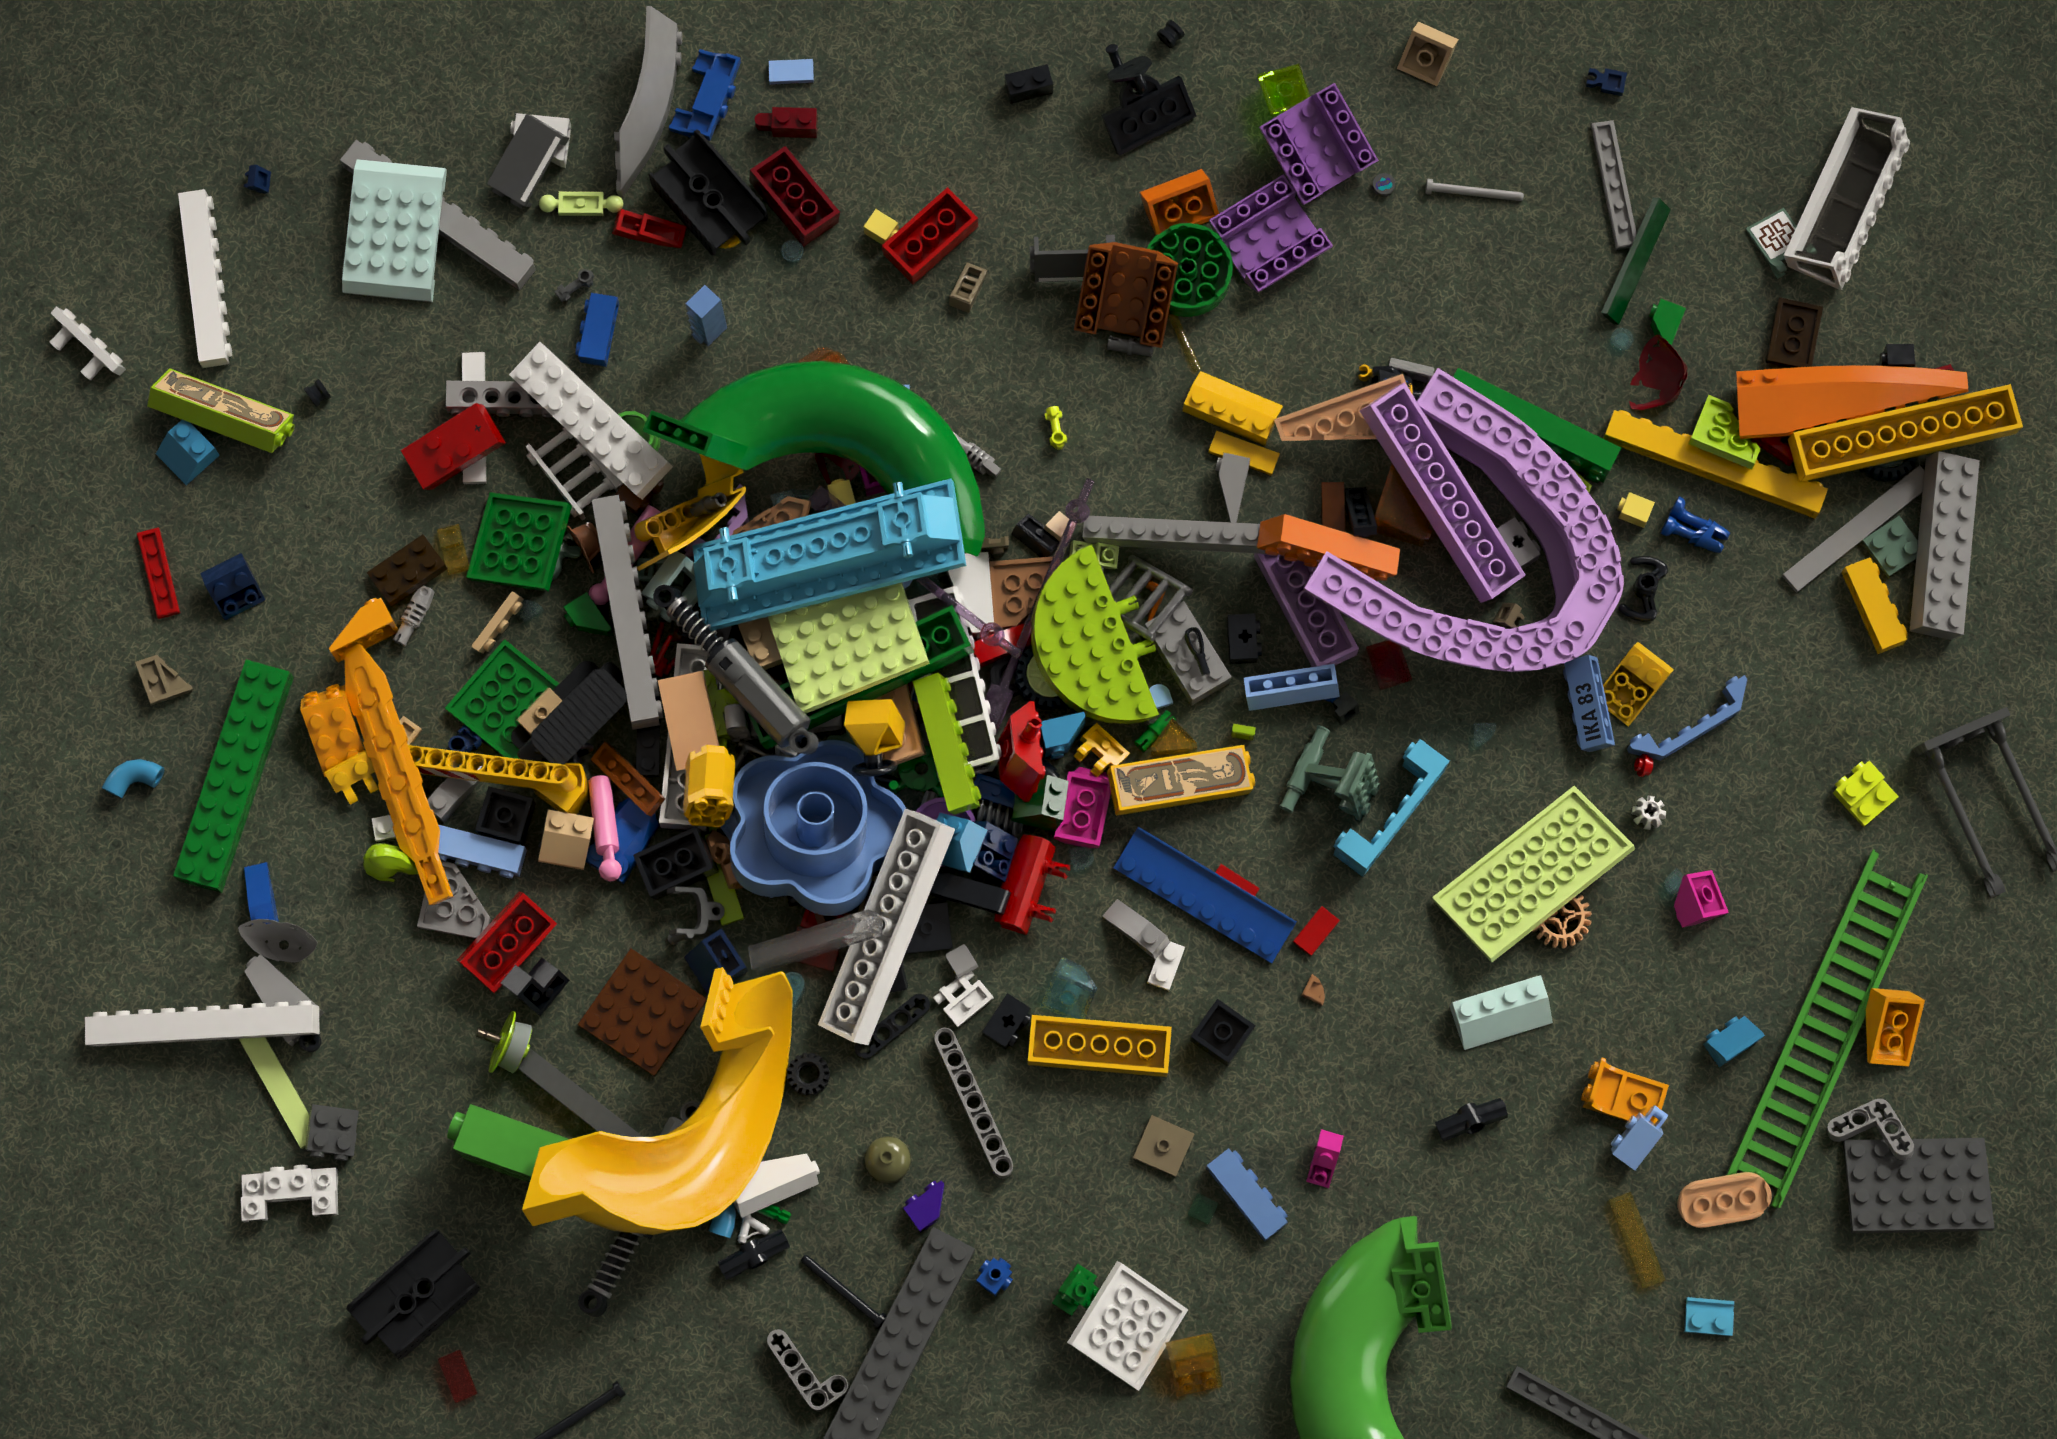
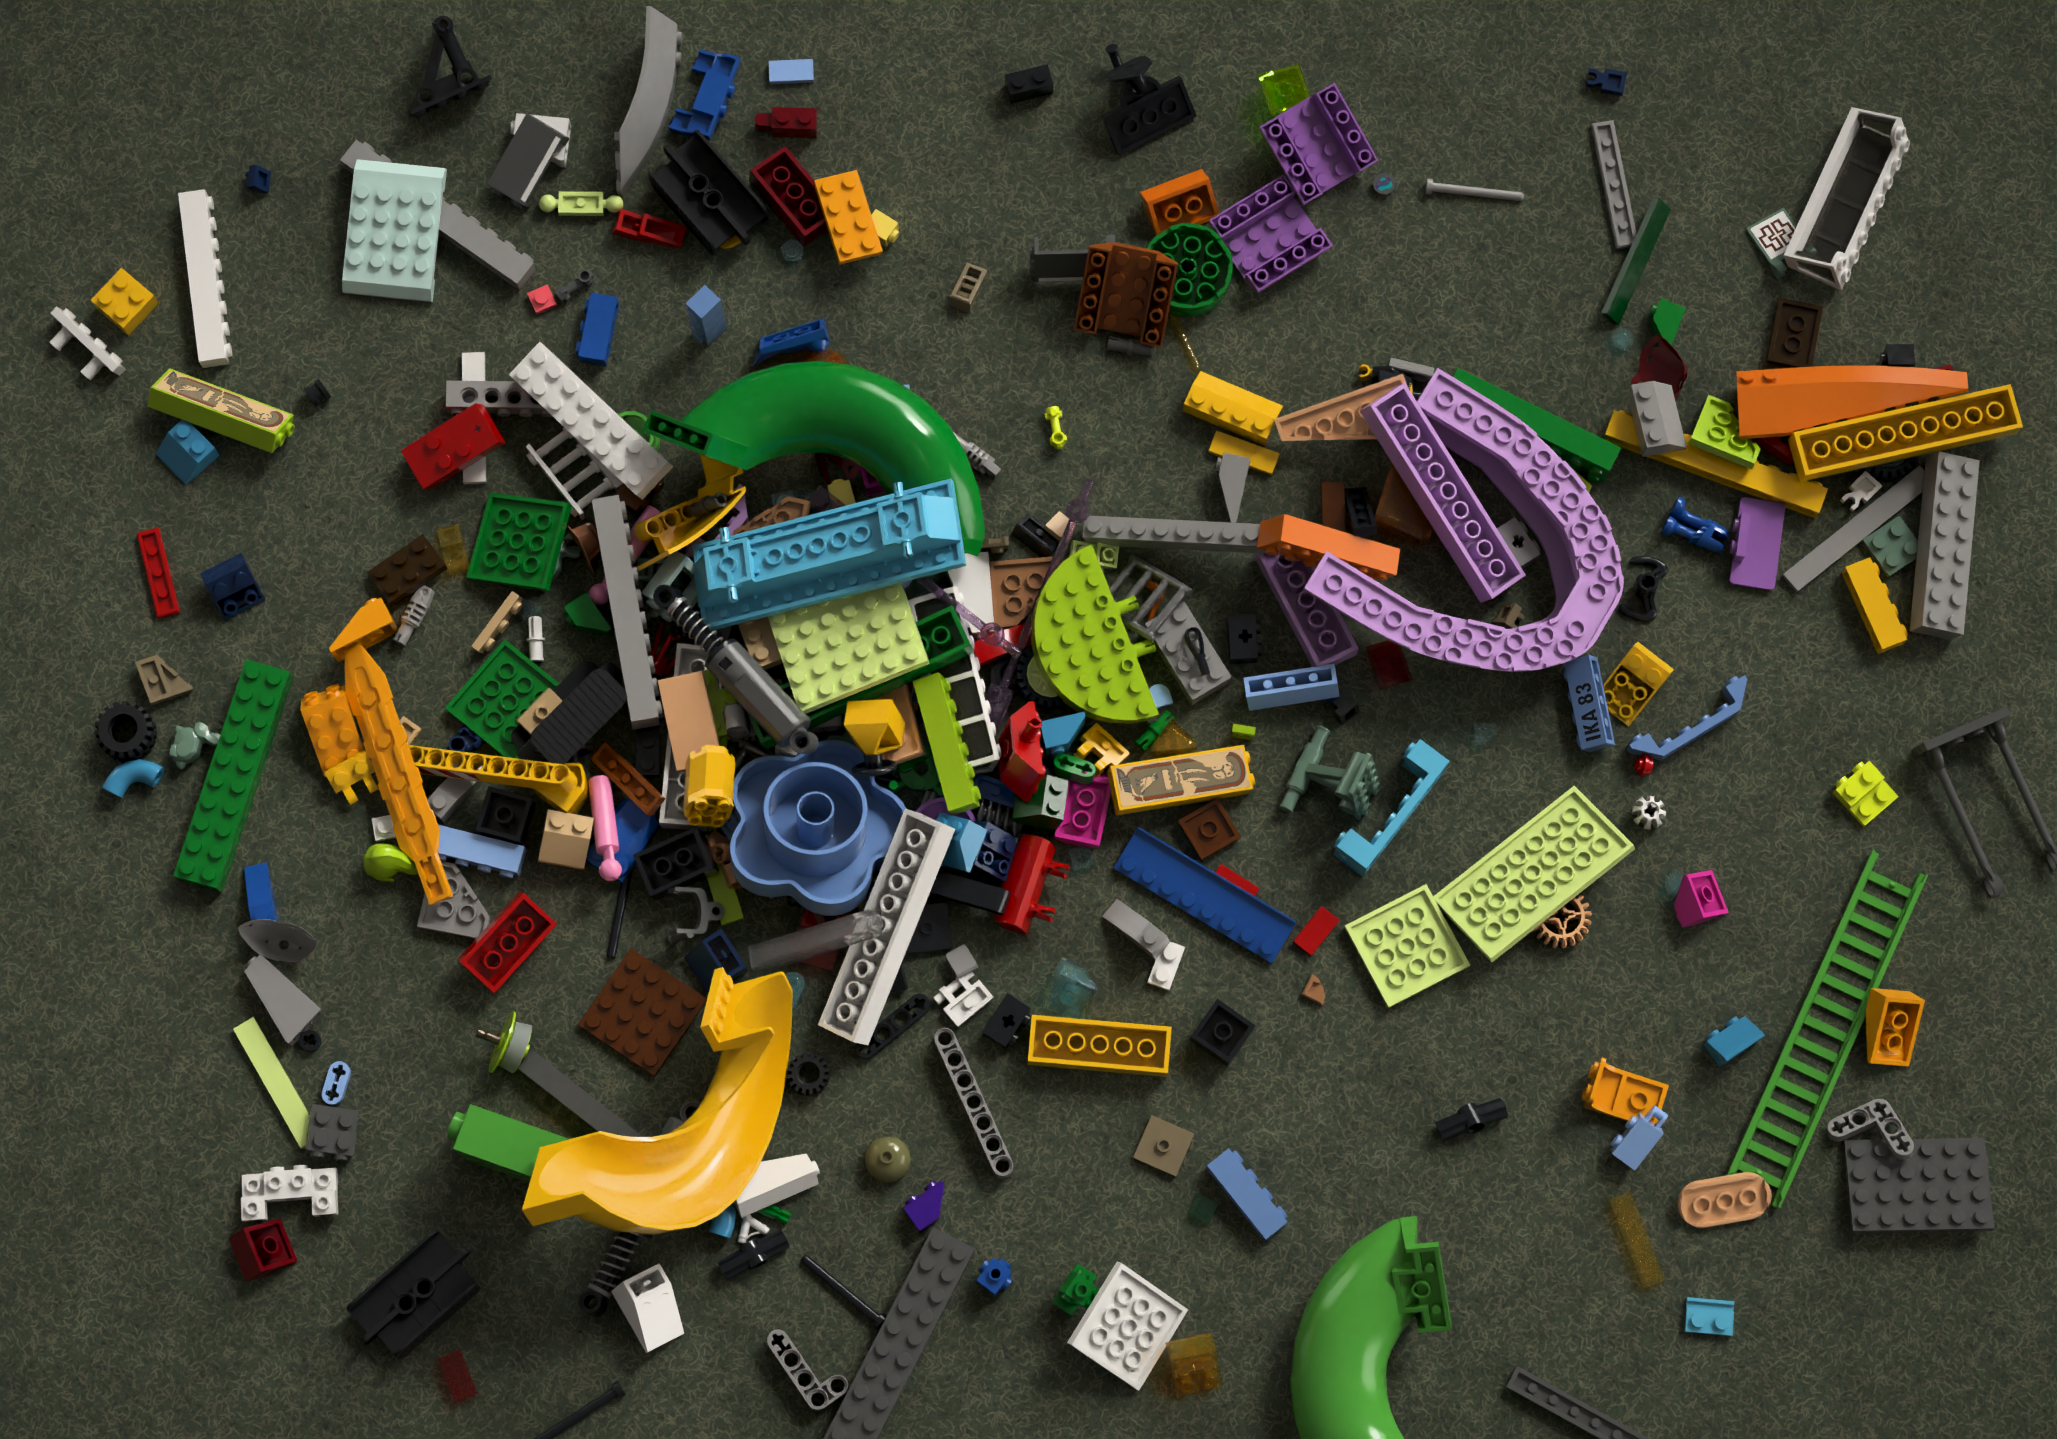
(124, 301): none -> yellow brick
(134, 747): none -> black tyre
(189, 742): none -> sand green animal
(202, 1025): white brick -> none
(262, 1249): none -> dark red slope
(341, 1084): none -> light blue beam
(451, 85): none -> black plate
(535, 639): none -> white axle
(537, 987): black brick -> none
(542, 299): none -> coral plate
(618, 917): none -> black bar
(650, 1307): none -> white slope
(807, 336): none -> blue slope
(848, 217): none -> light orange plate
(930, 235): red brick -> none
(1074, 768): none -> green beam
(1170, 34): black wheel -> none
(1209, 829): none -> reddish brown plate
(1325, 1158): dark pink slope -> none
(1407, 946): none -> yellowish green plate
(1427, 53): tan slope -> none
(1502, 1012): light aqua slope -> none
(1635, 509): light yellow brick -> none
(1656, 418): none -> light grey slope
(1756, 543): none -> medium lavender bracket
(1862, 489): none -> white plate

